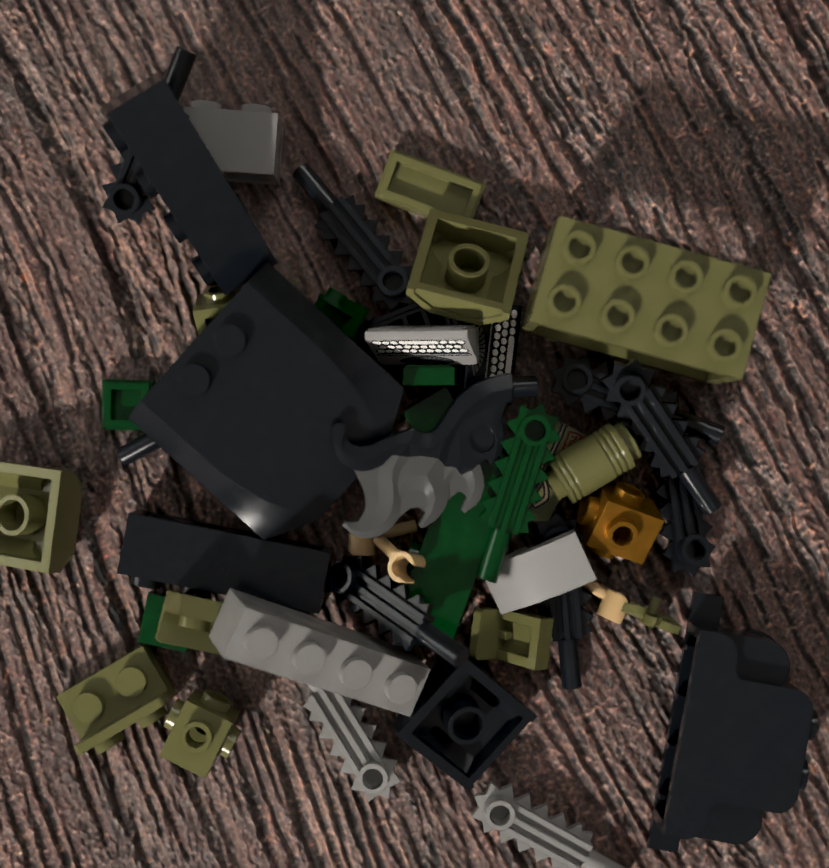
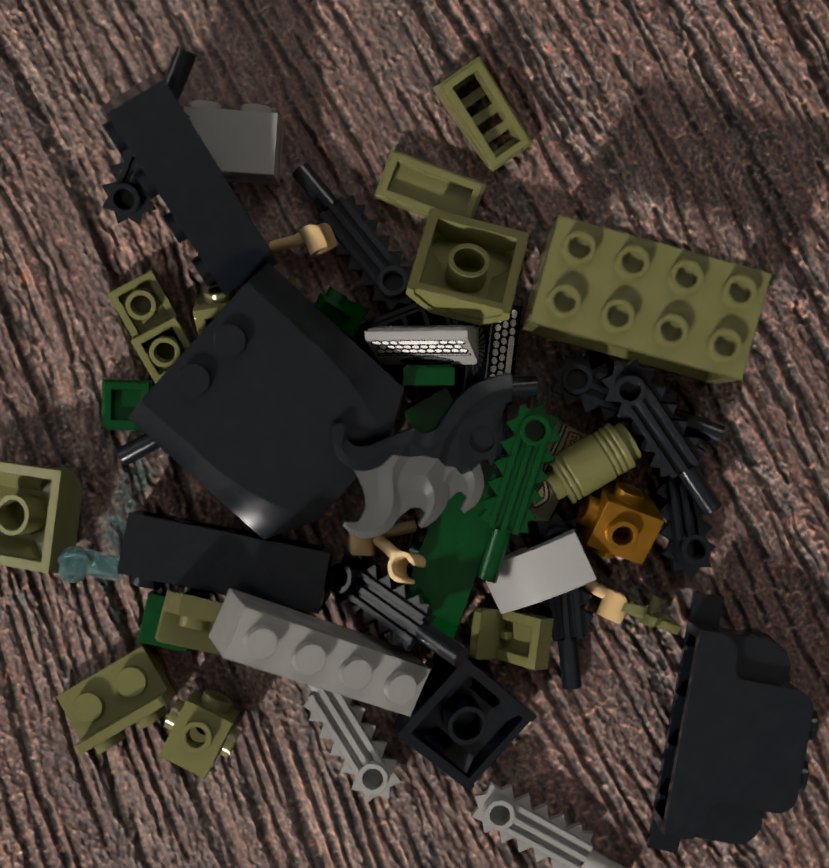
(79, 561): none -> clear light blue arm
(152, 322): none -> olive slope
(317, 238): none -> tan hand
(498, 104): none -> olive slope

